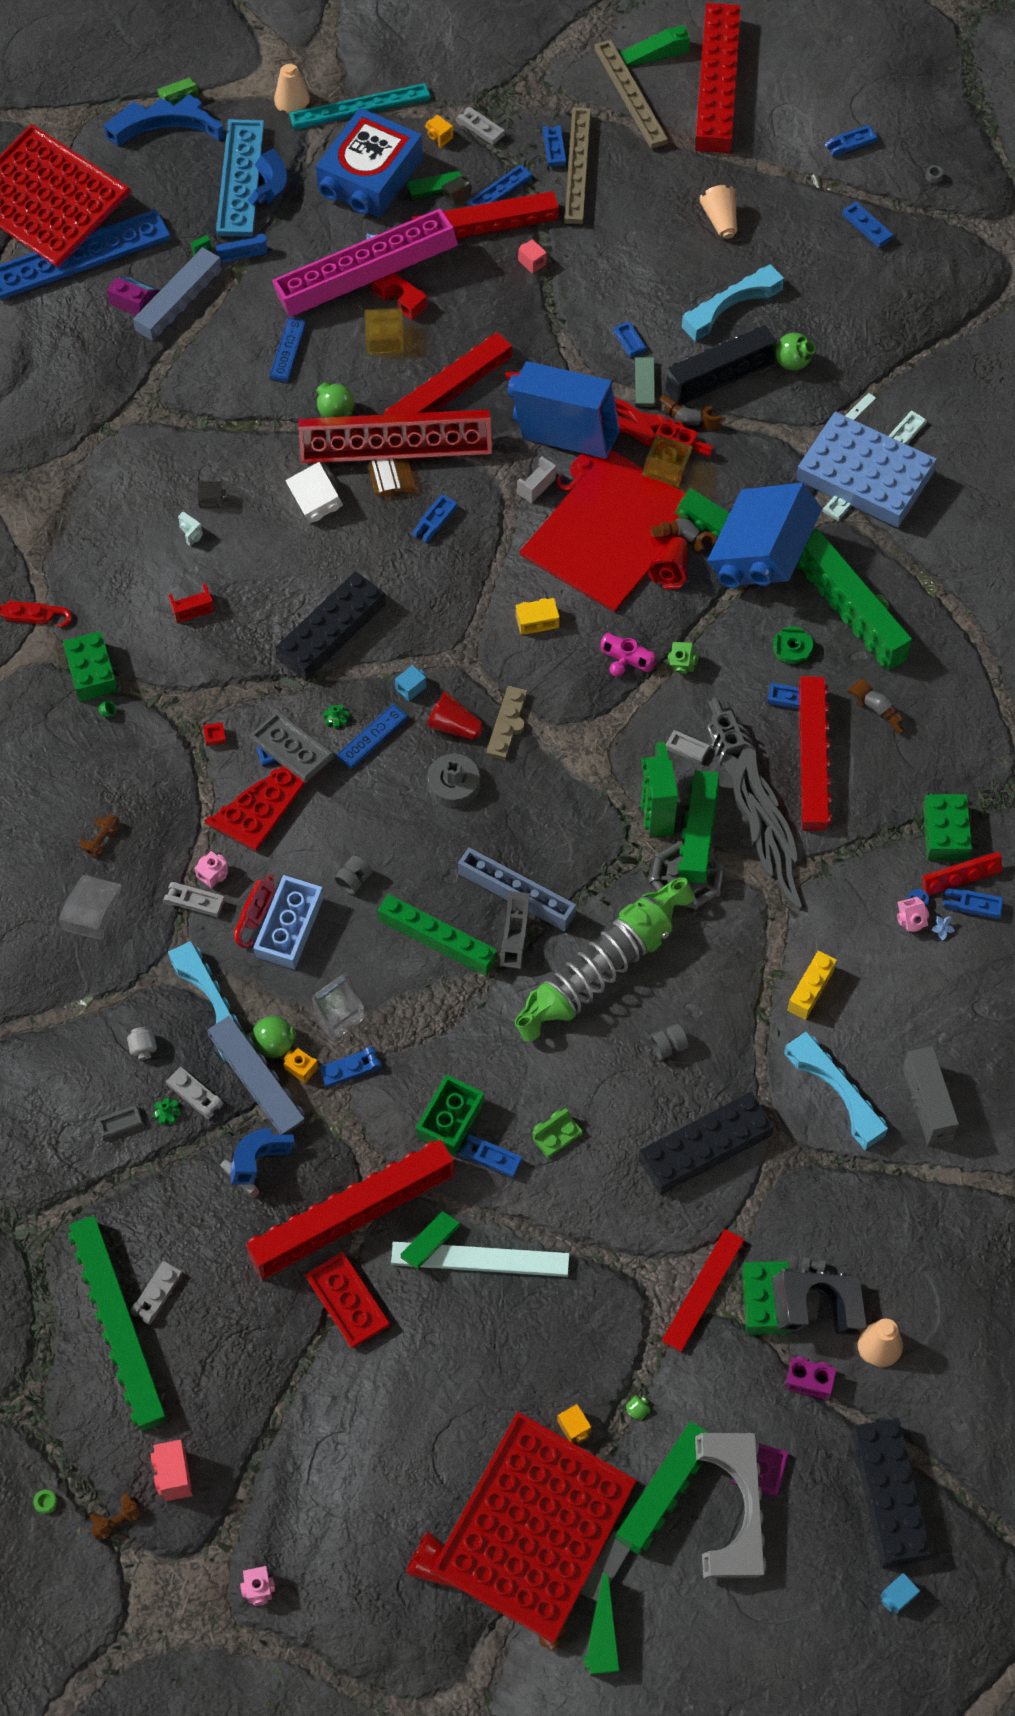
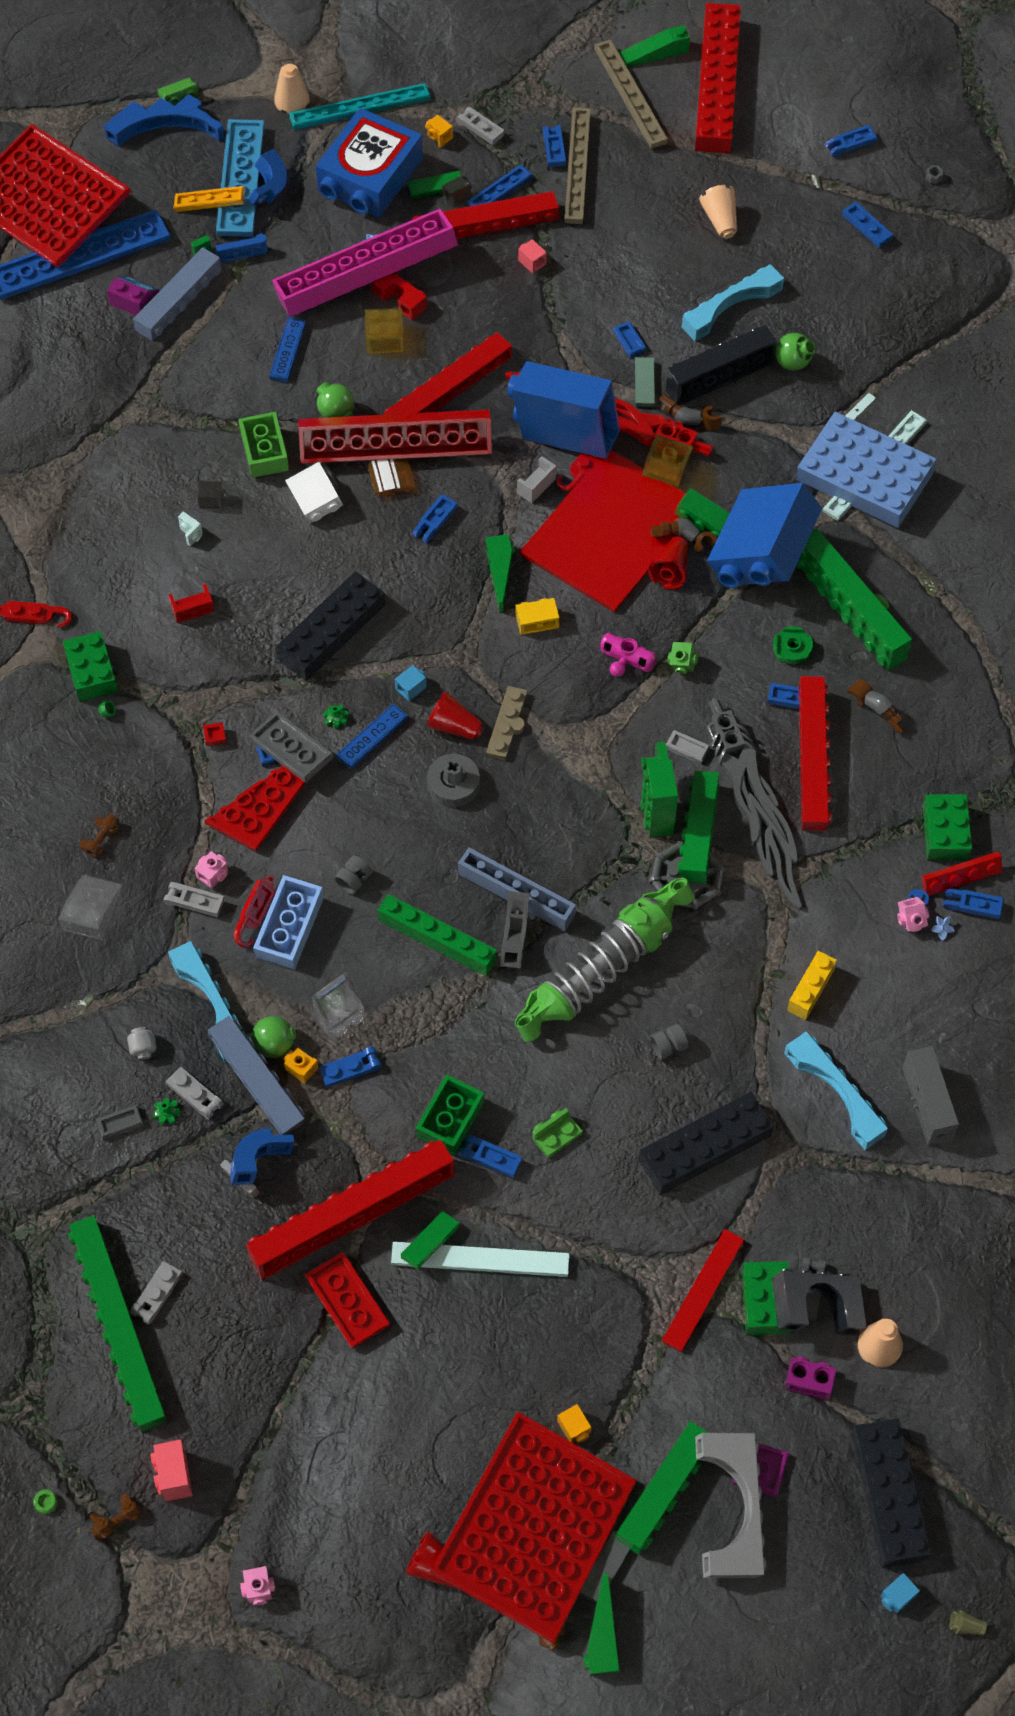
(209, 199): none -> light orange tile
(263, 444): none -> bright green brick
(499, 555): none -> green slope
(638, 1407): bright green piece -> none
(967, 1624): none -> olive cone

